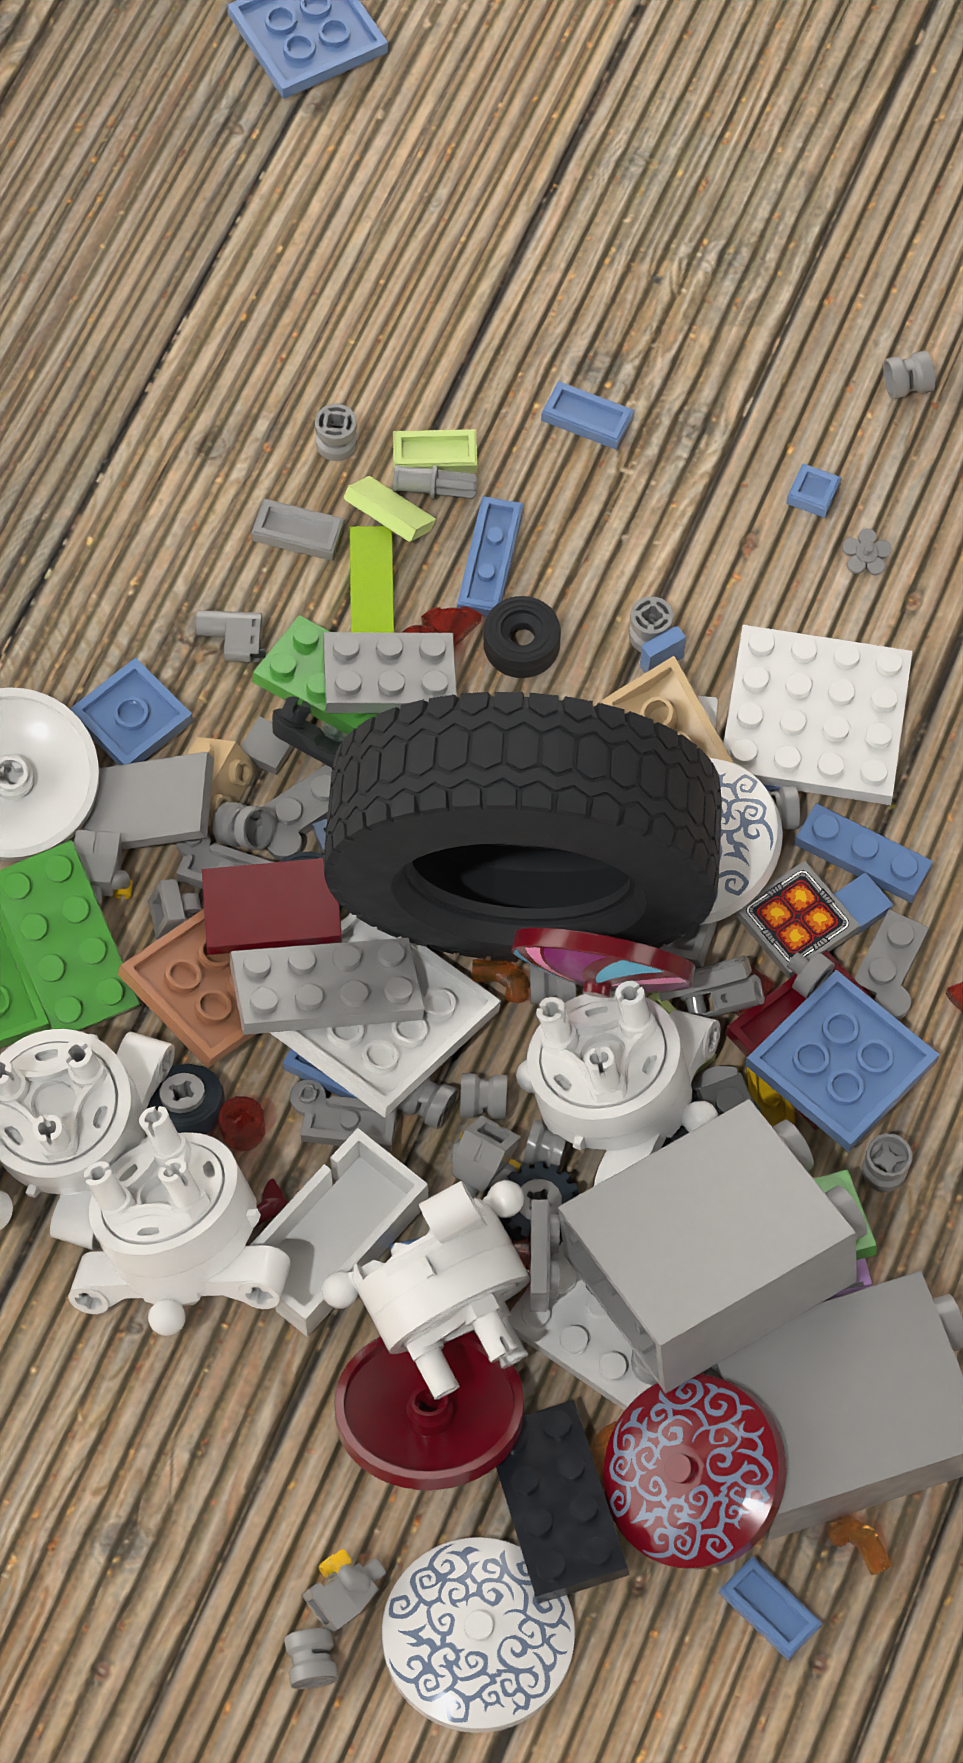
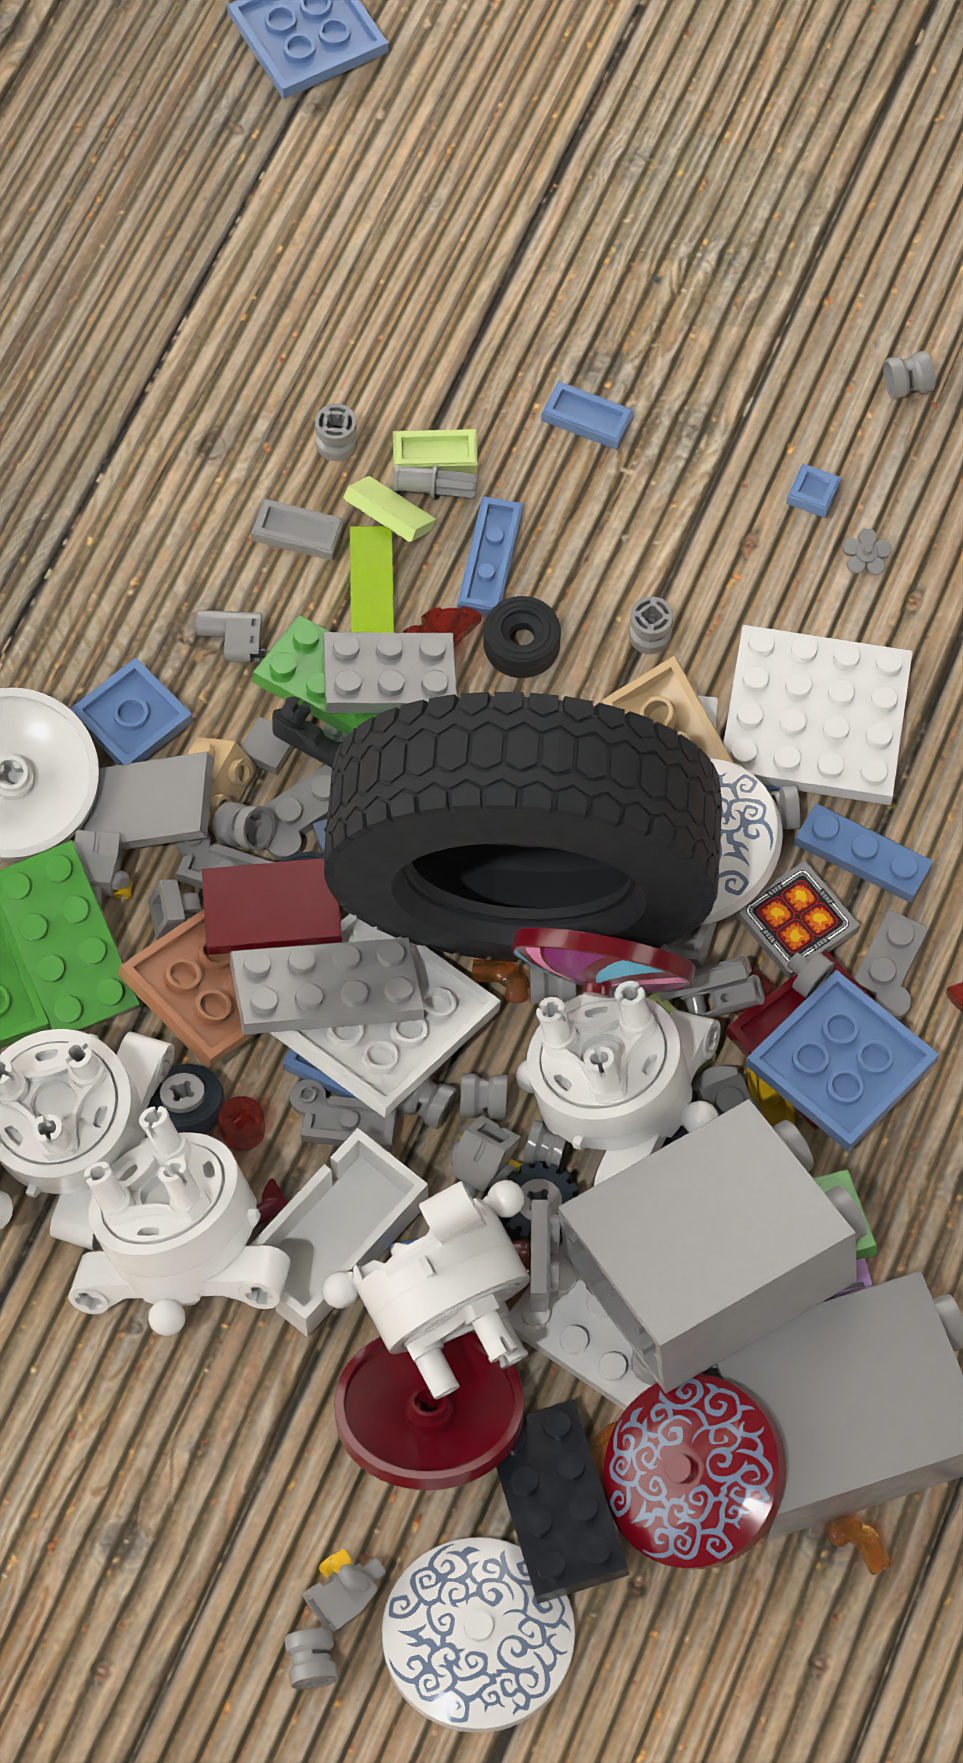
(662, 648): medium blue tile -> none
(770, 1608): medium blue tile -> none
(864, 901): medium blue tile -> none
(888, 1152): light grey wheel -> none

